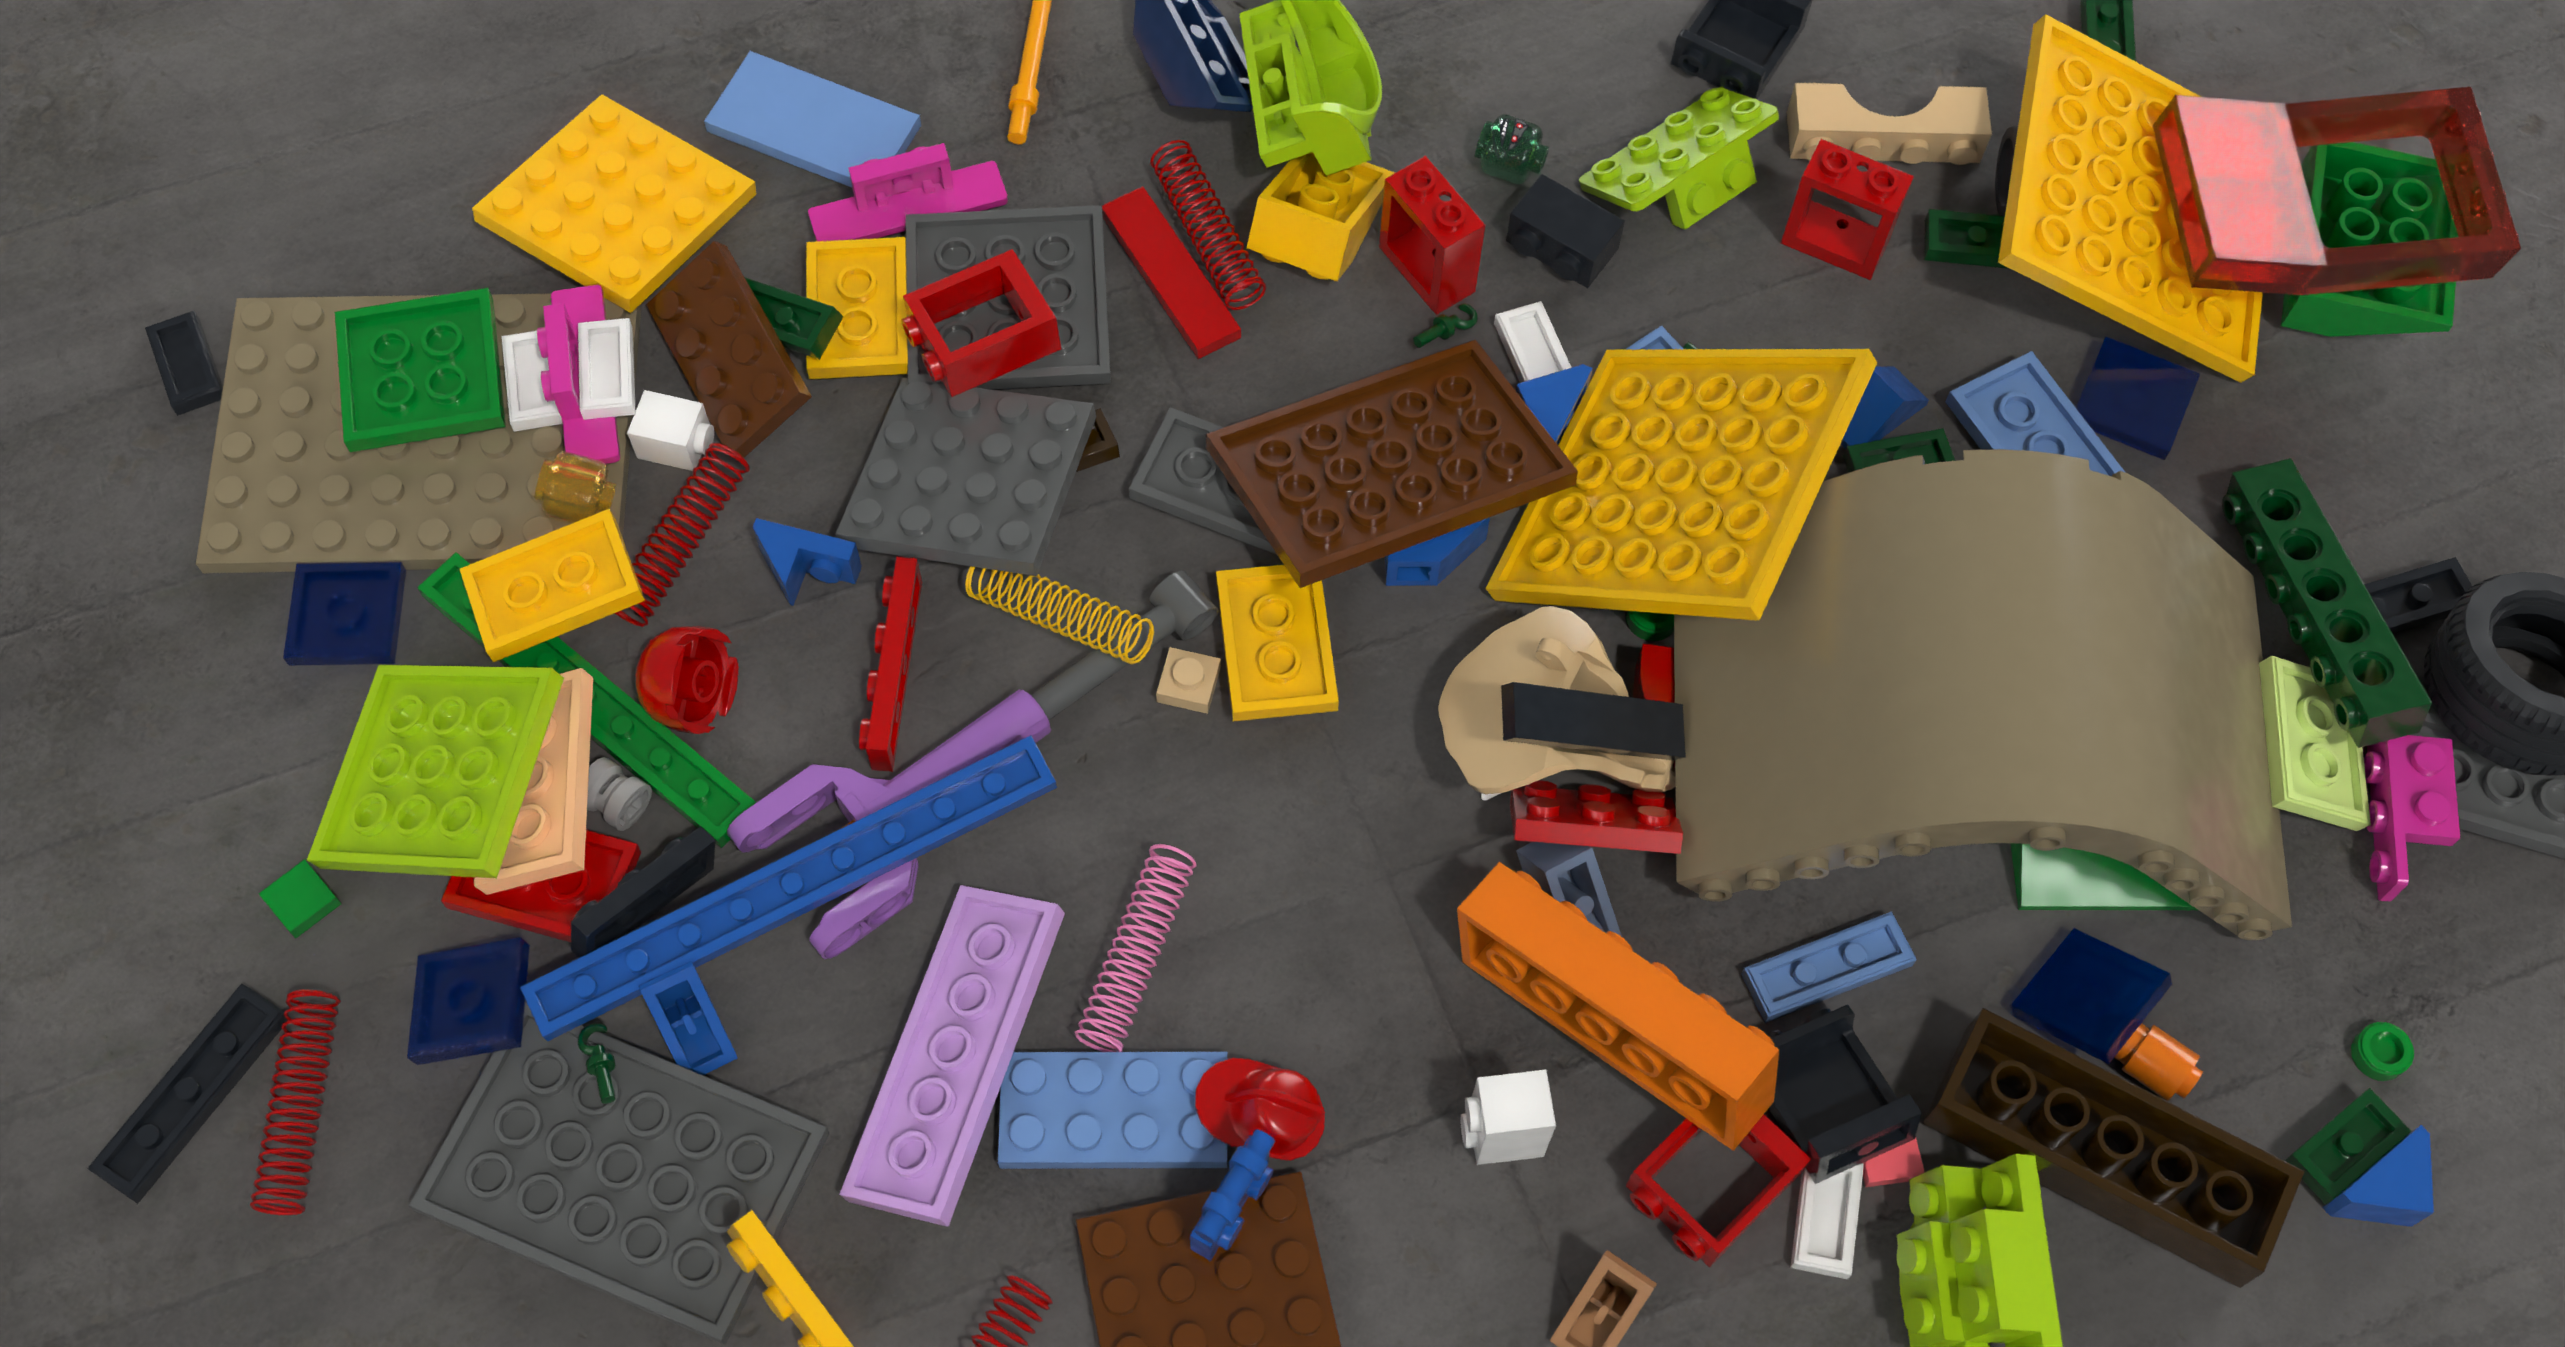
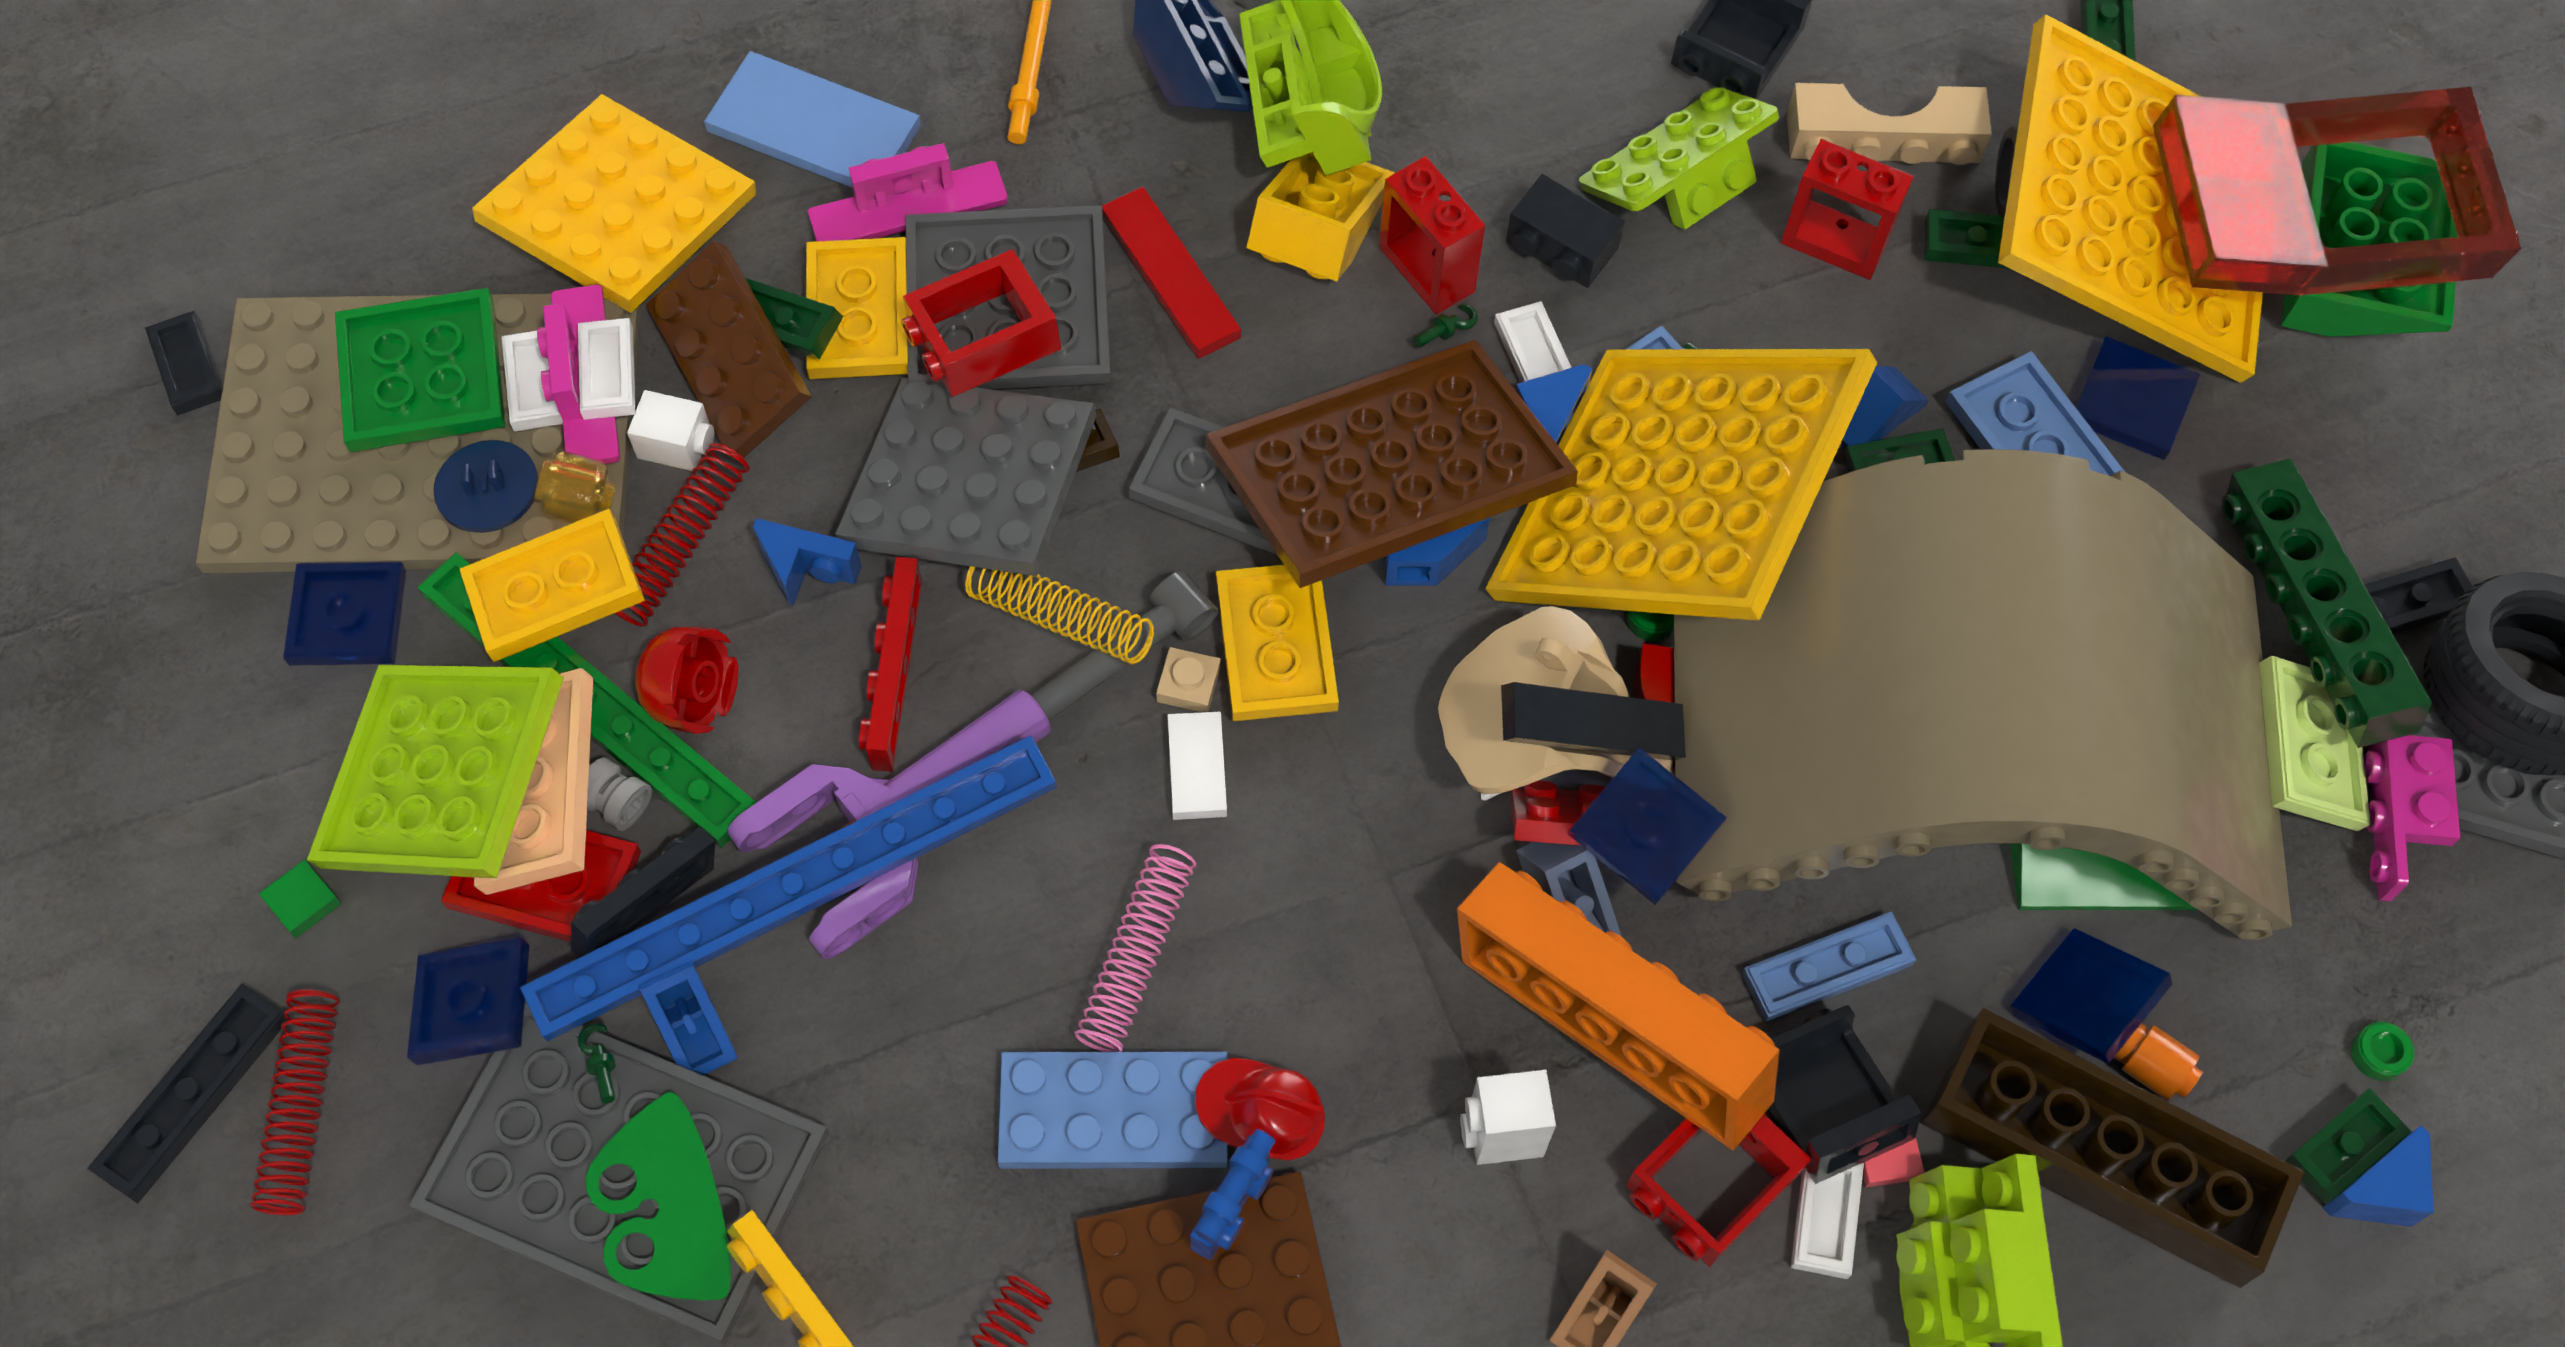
(486, 486): none -> dark blue piece
(689, 1227): none -> green piece
(953, 1055): lavender plate -> none
(1177, 166): red piece -> none
(1197, 765): none -> white tile
(1511, 149): clear green head -> none
(1647, 826): none -> clear blue tile

